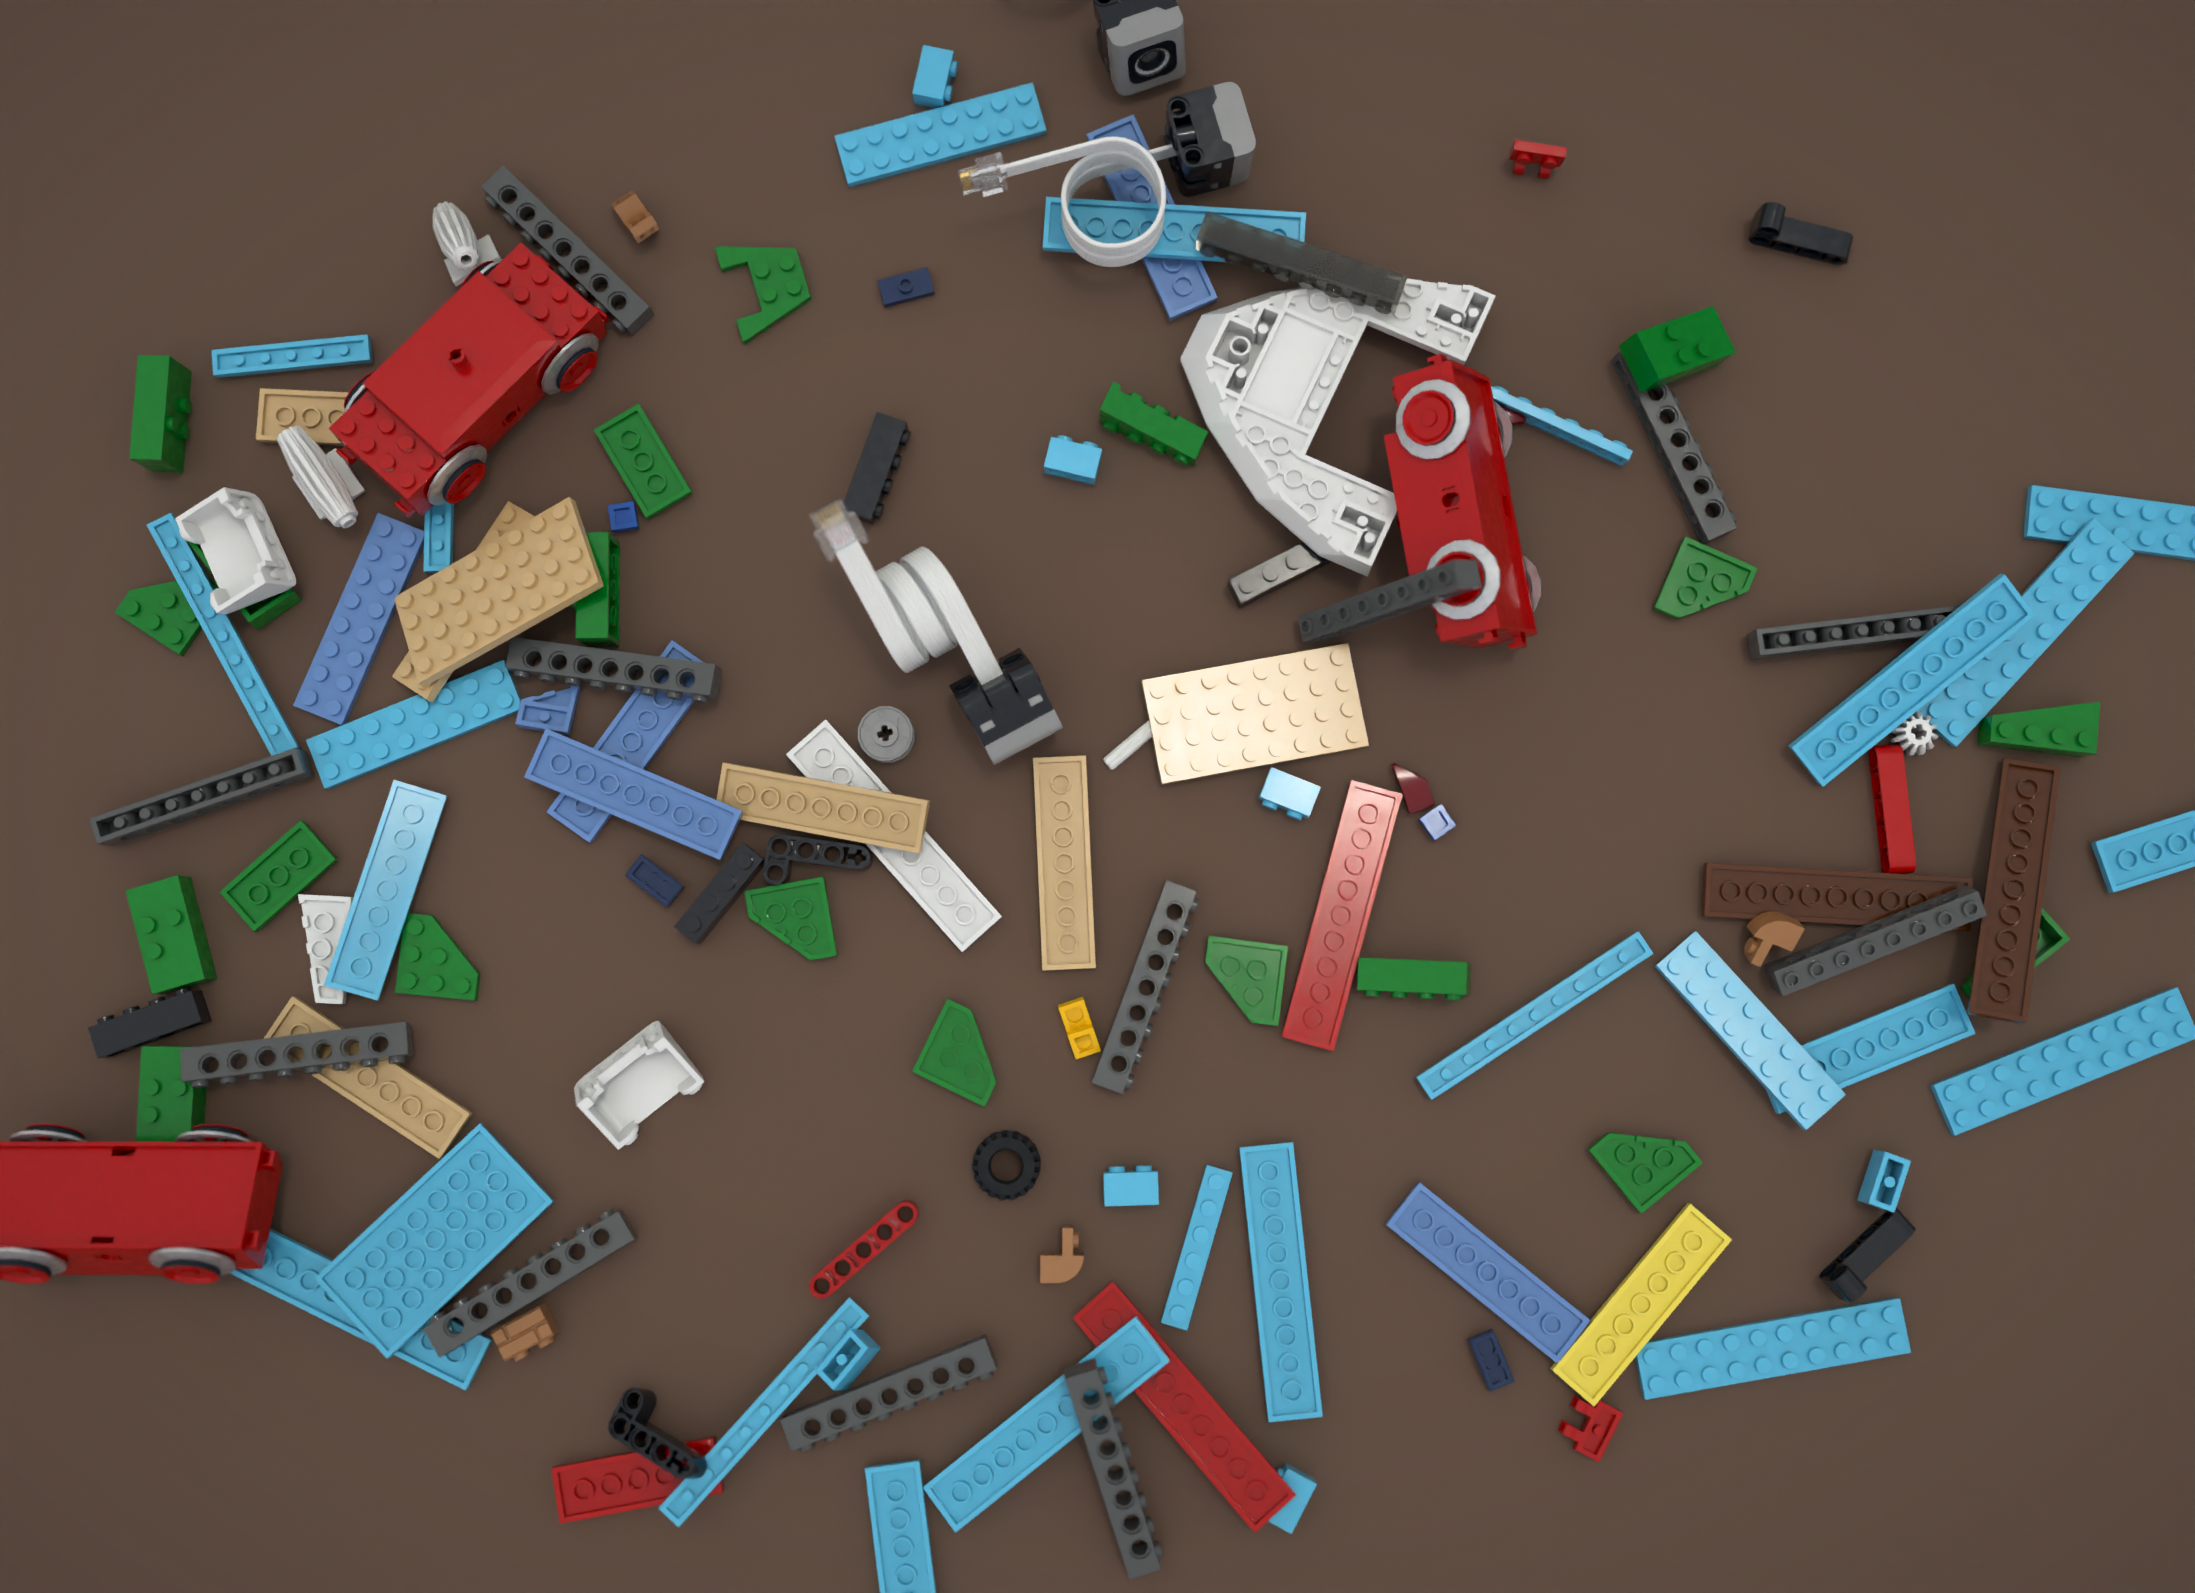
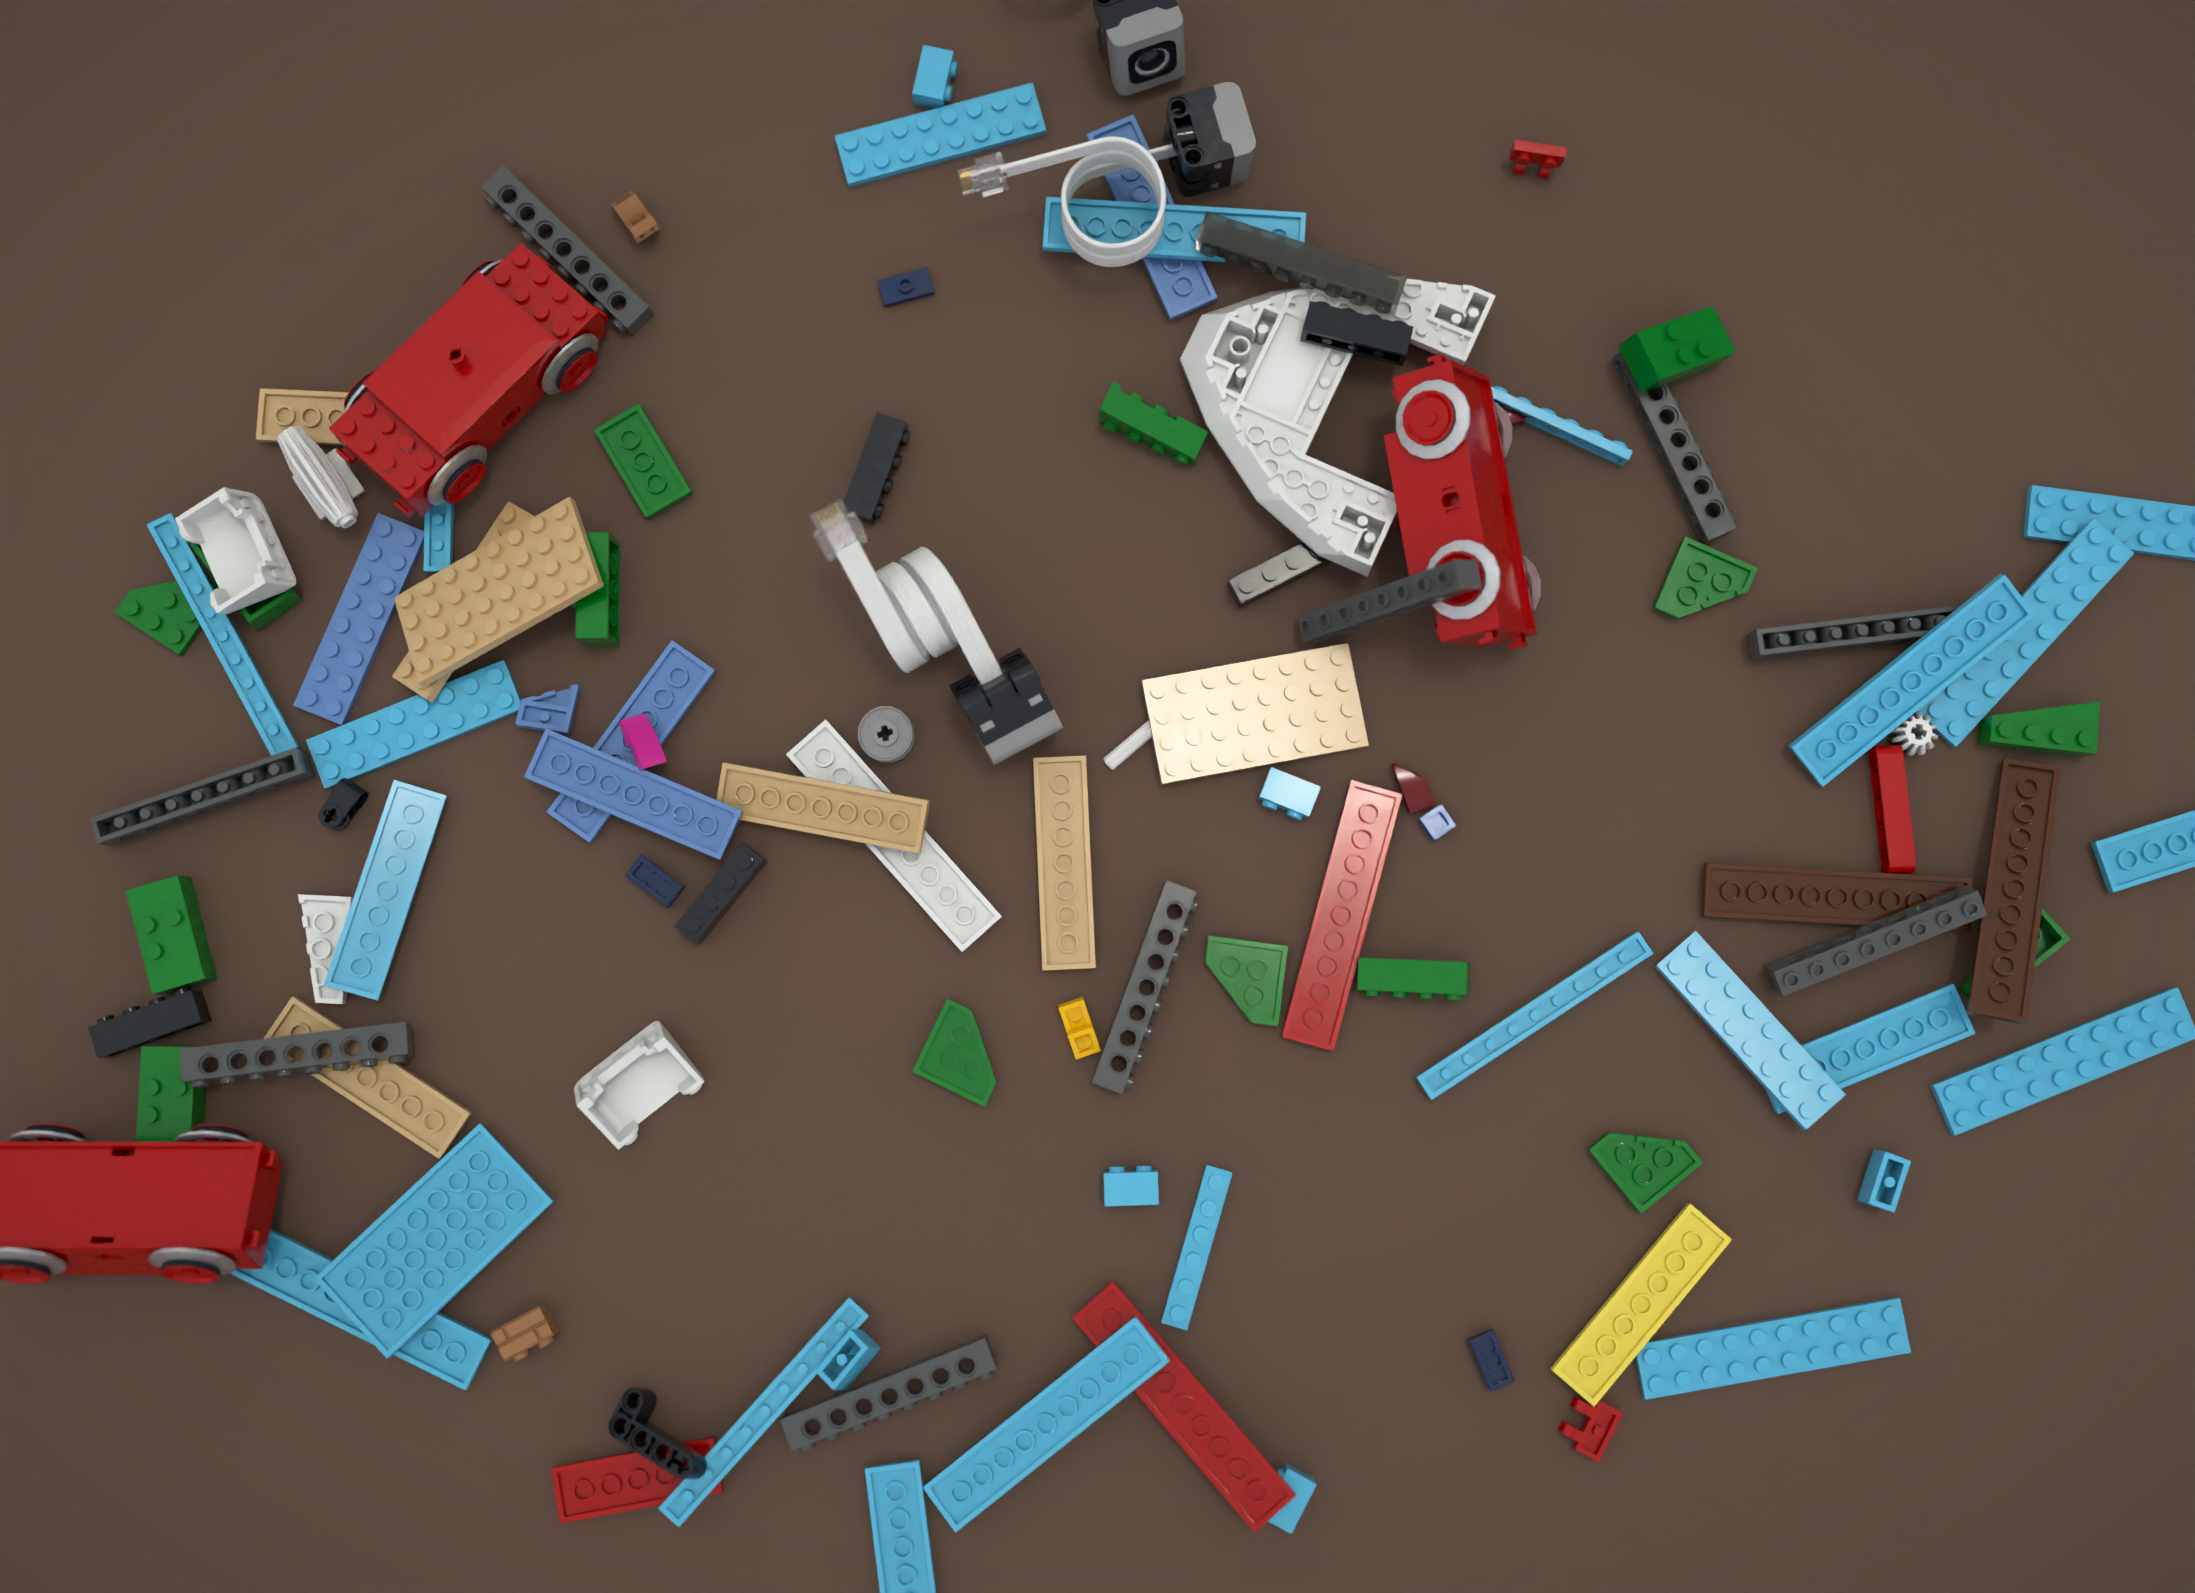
(160, 414): green brick -> none
(279, 876): green plate -> none
(292, 356): medium azure plate -> none
(344, 802): none -> black piece
(433, 962): green plate -> none
(446, 1339): dark grey brick -> none
(460, 242): white plate -> none
(524, 652): dark grey brick -> none
(623, 517): blue plate -> none
(643, 741): none -> dark pink slope
(777, 282): green wing -> none
(796, 915): green plate -> none
(819, 856): black beam -> none
(852, 1255): red beam -> none
(982, 1165): black tyre -> none
(1063, 1266): medium nougat brick -> none
(1073, 459): medium azure brick -> none
(1137, 1558): dark grey brick -> none
(1280, 1282): medium azure plate -> none
(1356, 333): none -> black brick
(1487, 1272): medium blue plate -> none
(1771, 929): medium nougat brick -> none
(1798, 237): black beam -> none
(1865, 1254): black beam -> none

